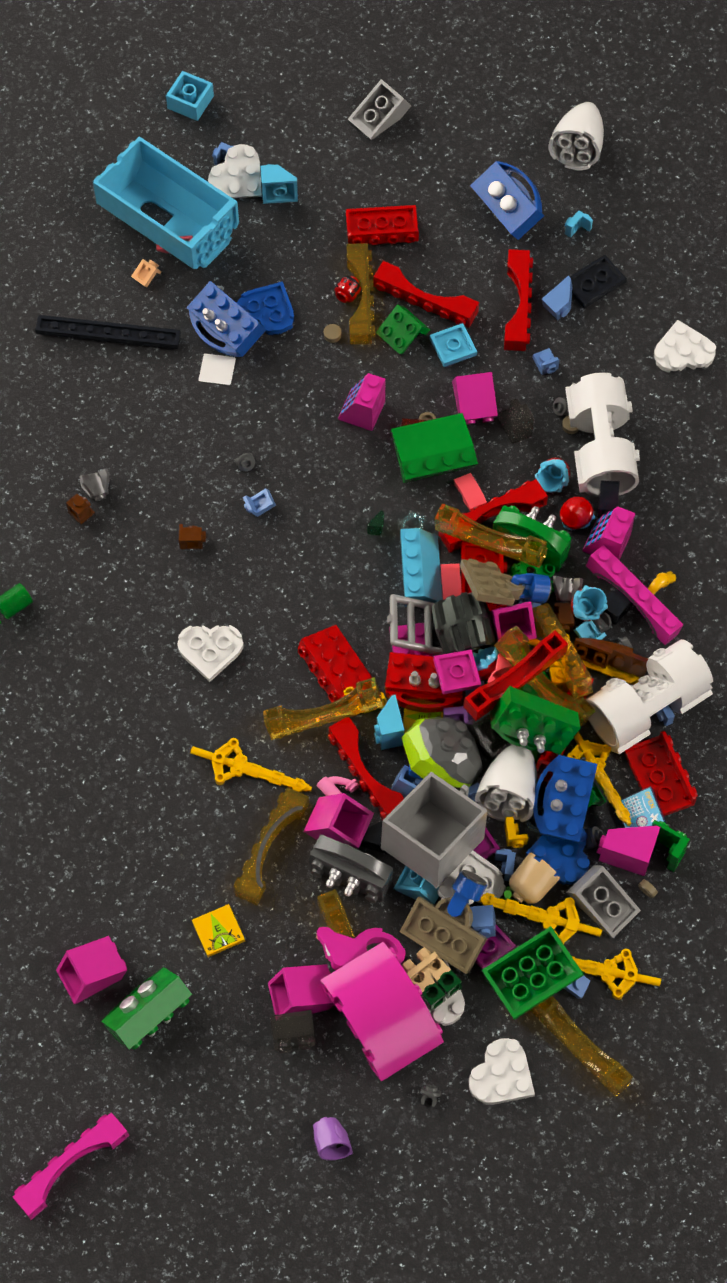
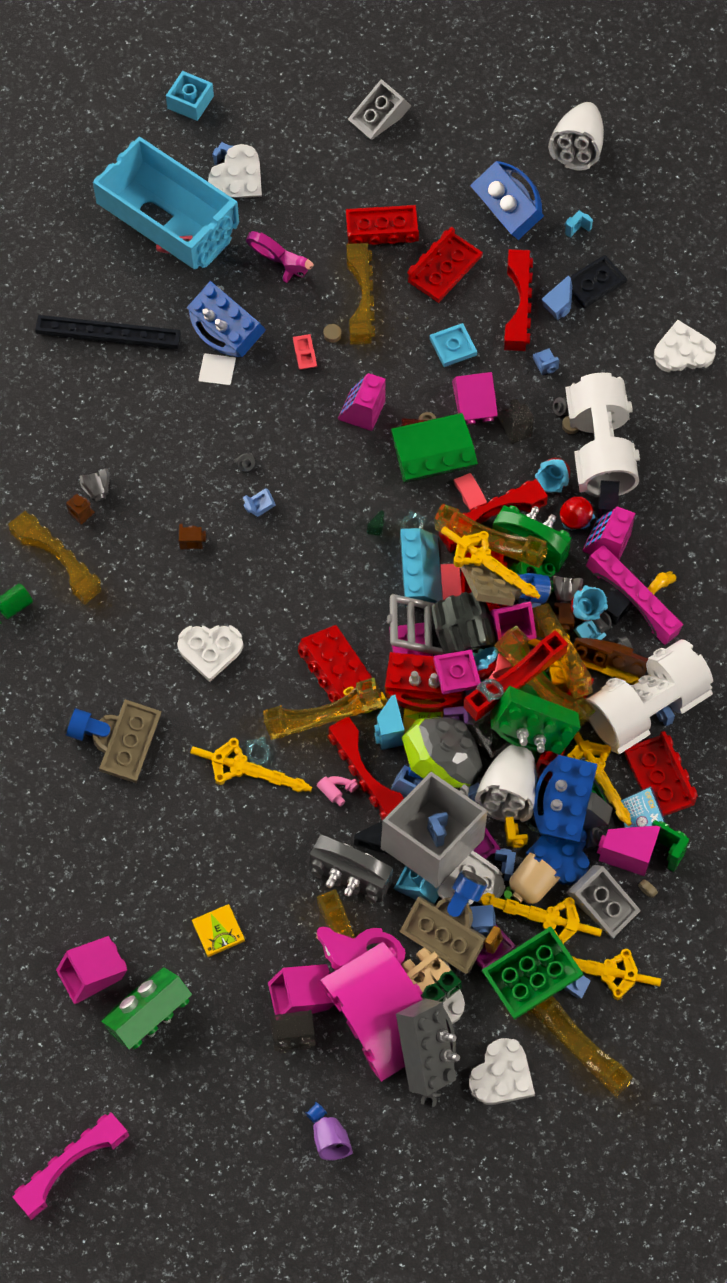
(30, 532): none -> clear yellow arch
(122, 737): none -> dark tan plate
(145, 272): light nougat bracket -> none
(250, 743): none -> clear light blue piece
(269, 307): blue plate -> none
(273, 251): none -> dark pink animal
(278, 185): medium azure slope -> none
(290, 807): clear yellow arch -> none
(304, 352): none -> coral slope
(316, 1113): none -> blue axle
(339, 819): dark pink slope -> none
(347, 289): red head -> none
(401, 329): green bracket -> none
(427, 1046): none -> dark grey piece
(436, 827): none -> medium blue bracket
(443, 265): none -> red bracket
(457, 309): red arch -> none
(483, 556): none -> yellow bar
(489, 695): none -> clear light blue piece
(493, 940): none -> pearl gold tile
(597, 812): none -> dark grey slope

